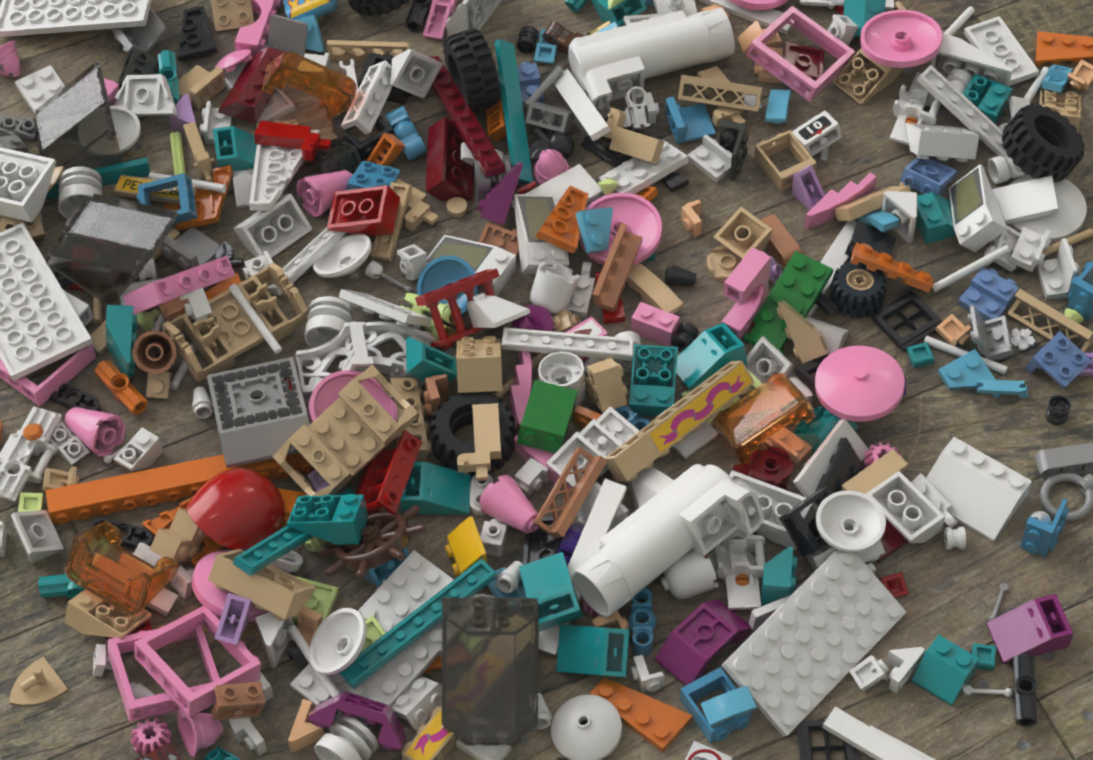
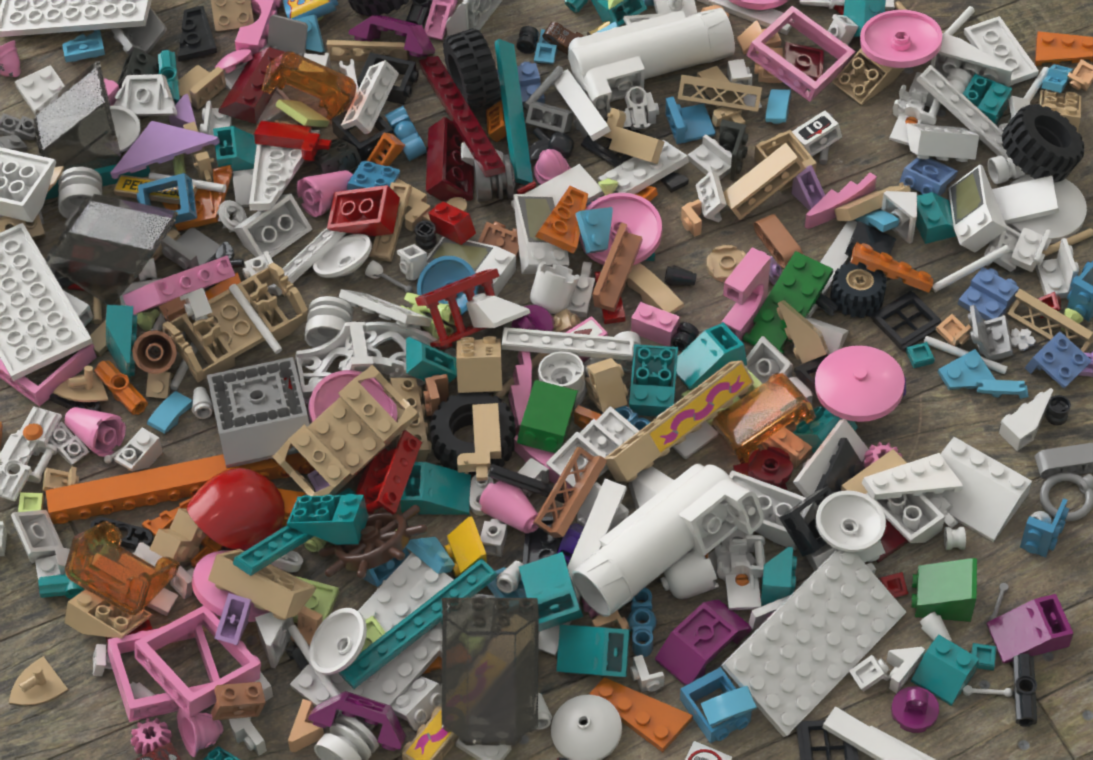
(54, 564): none -> white slope
(83, 387): none -> tan shield
(84, 47): none -> medium azure wing
(160, 144): none -> lavender tile
(168, 412): none -> medium azure slope
(229, 207): none -> white gear
(302, 113): none -> yellowish green tile
(414, 72): white slope -> none
(416, 40): none -> magenta slope
(425, 235): none -> black wheel
(431, 553): none -> medium azure wing
(452, 222): none -> red brick
(499, 199): magenta slope -> none
(523, 482): none -> black axle
(711, 196): none -> white bracket
(738, 72): none -> white brick
(743, 233): tan slope -> none
(760, 183): none -> tan brick
(913, 478): none -> white wing
(915, 709): none -> magenta tile
(934, 625): none -> white cone
(946, 589): none -> slope
(1023, 425): none -> white slope
(1051, 300): none -> red slope

